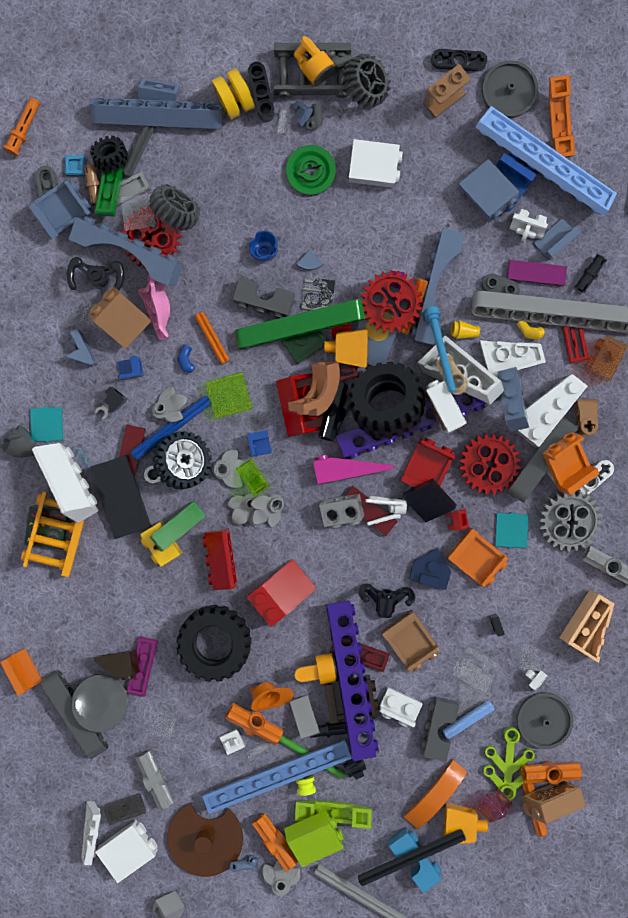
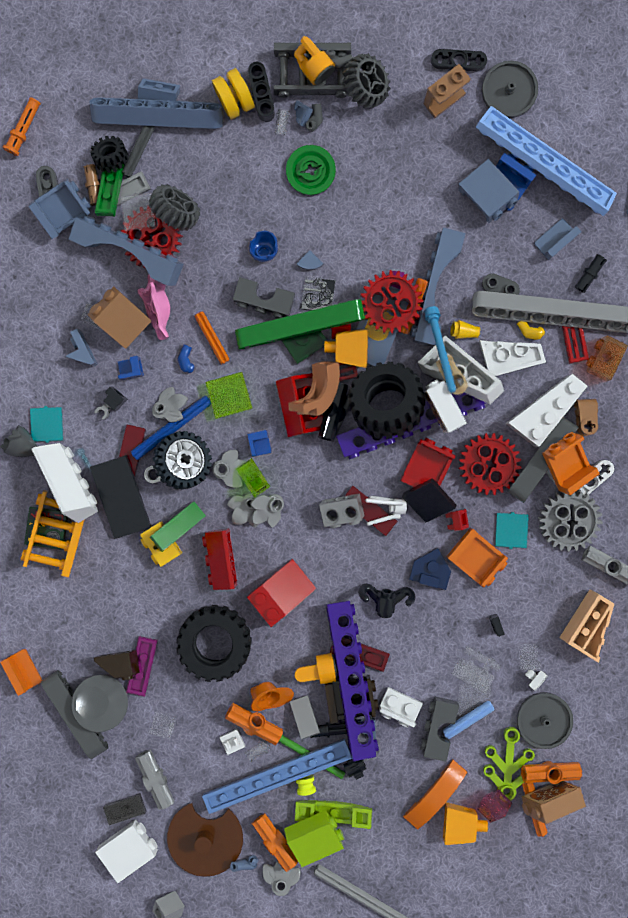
(74, 165): dark azure tile -> none
(90, 834): white wing -> none
(95, 274): black piece -> none
(336, 469): dark pink slope -> none
(375, 163): white brick -> none
(411, 641): medium nougat panel -> none
(411, 857): black axle -> none
(425, 873): dark azure arch -> none
(512, 399): sand blue arch -> none
(527, 226): white hips -> none
(537, 273): magenta tile -> none
(560, 115): orange slope -> none

